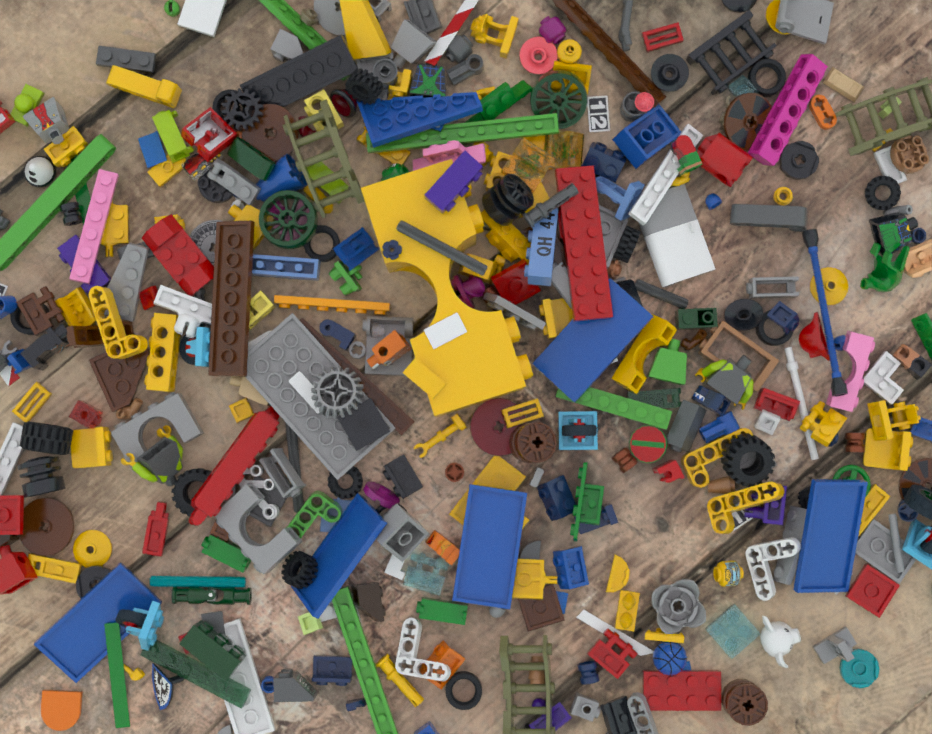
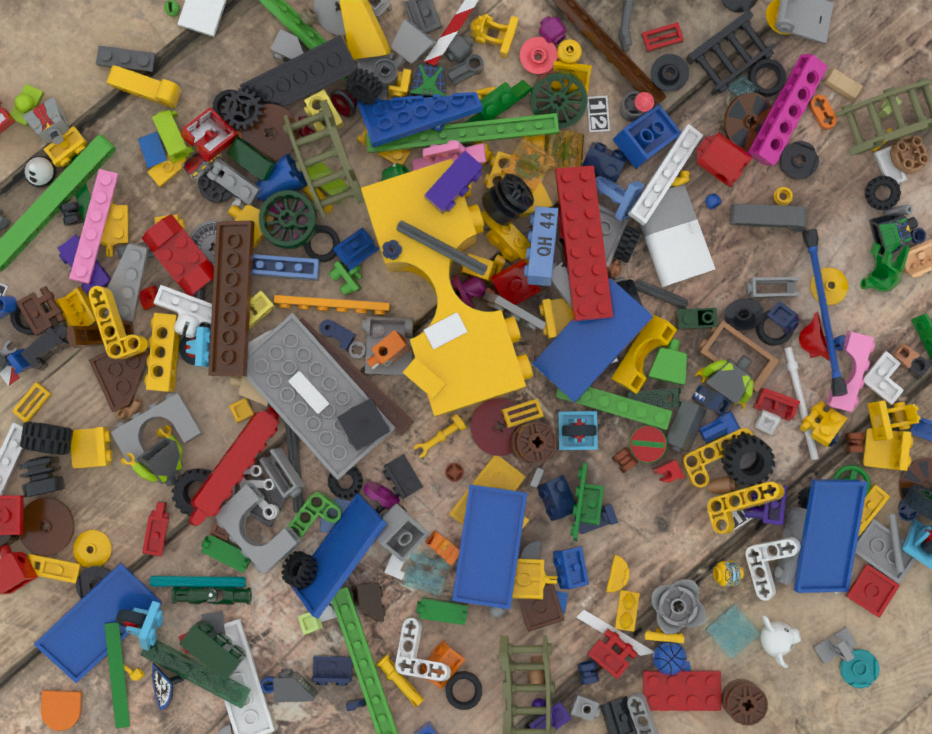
(86, 414): clear red brick -> none
(329, 392): light grey gear -> none
(543, 209): dark grey pin -> none
(686, 154): leg -> none
(697, 339): reddish brown arm -> none

